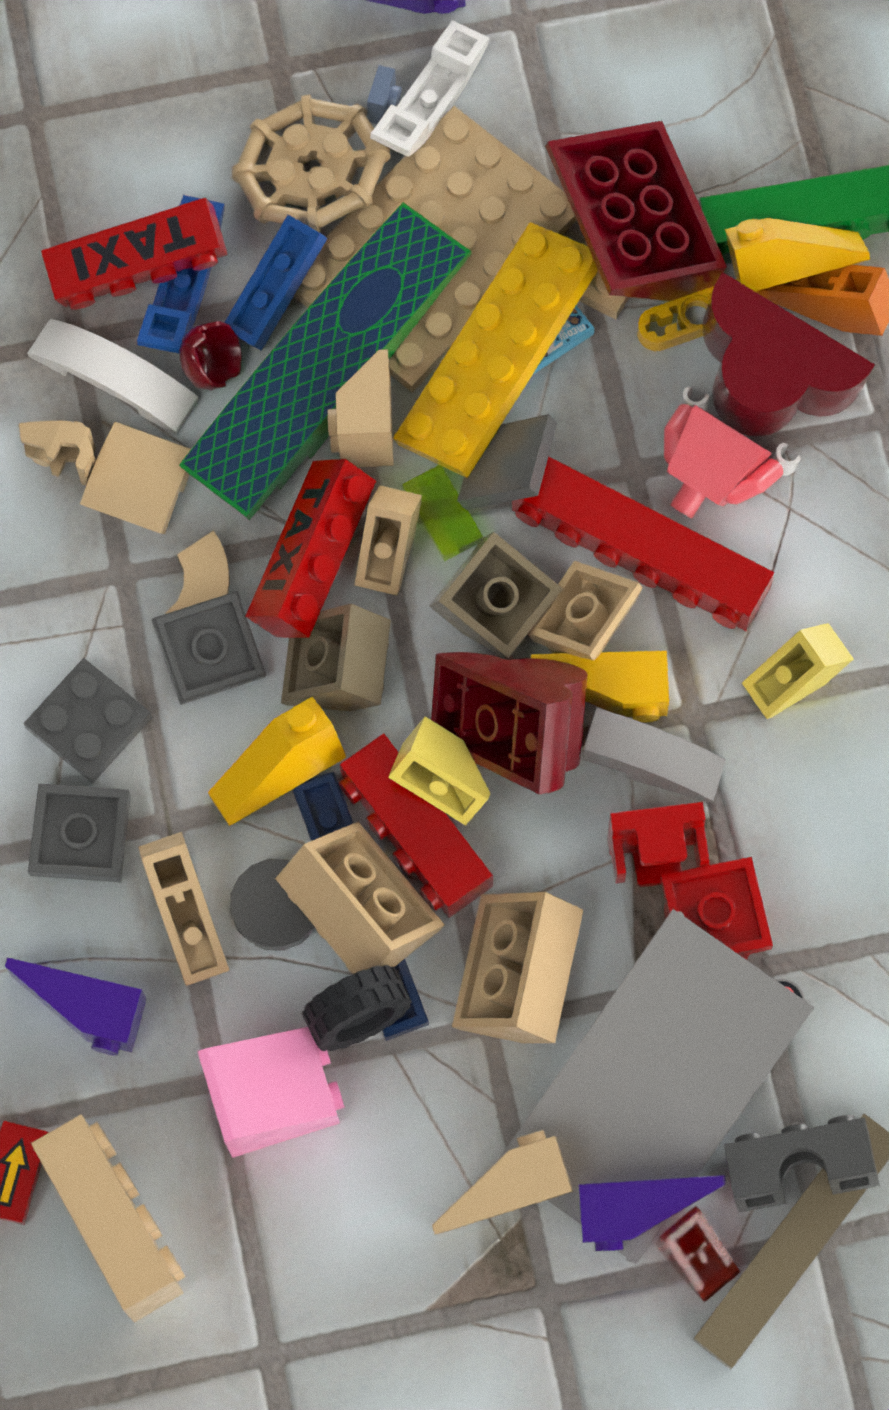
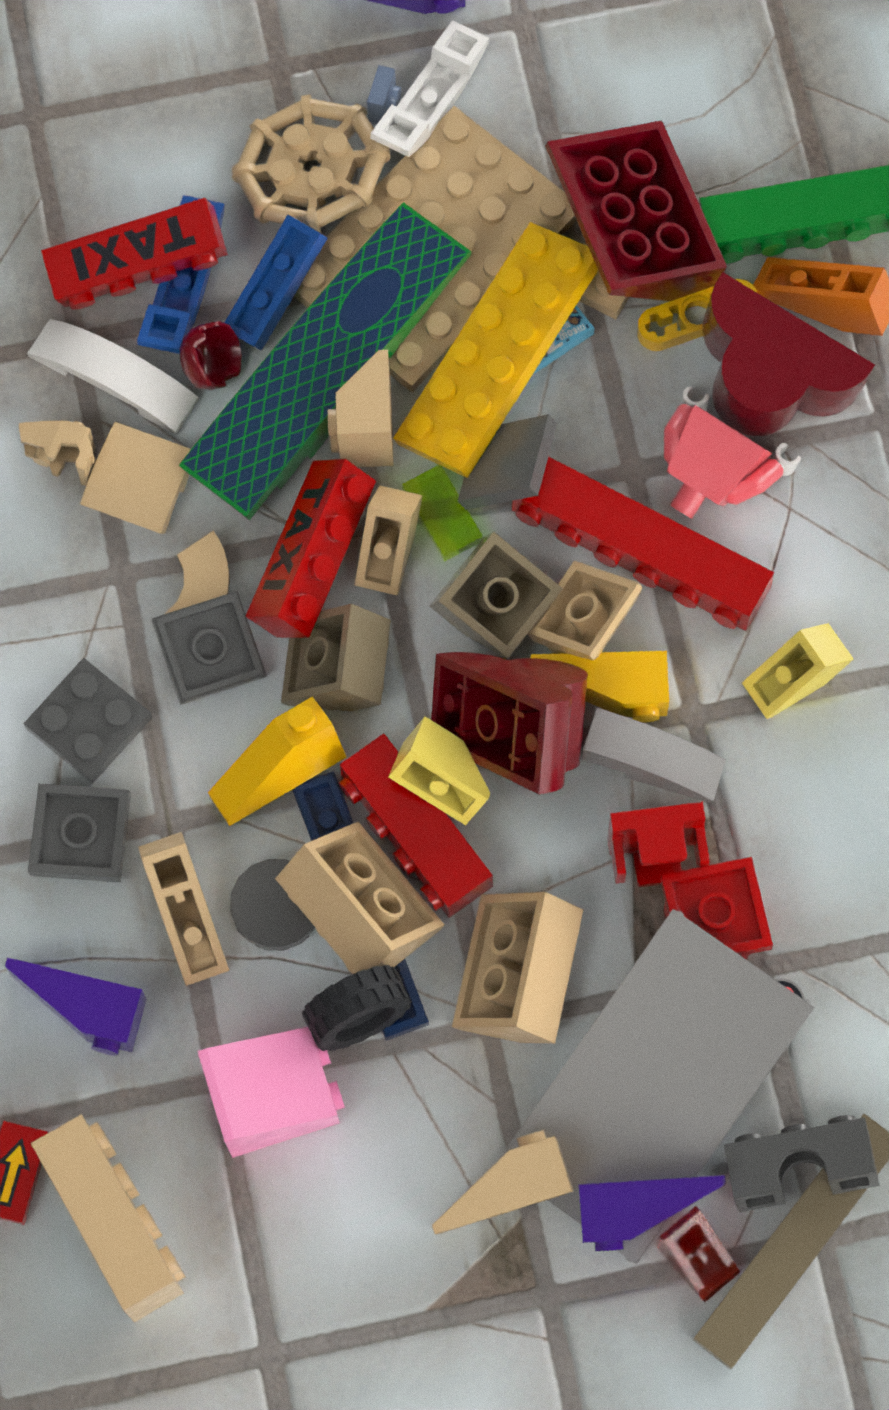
(783, 251): yellow slope -> none

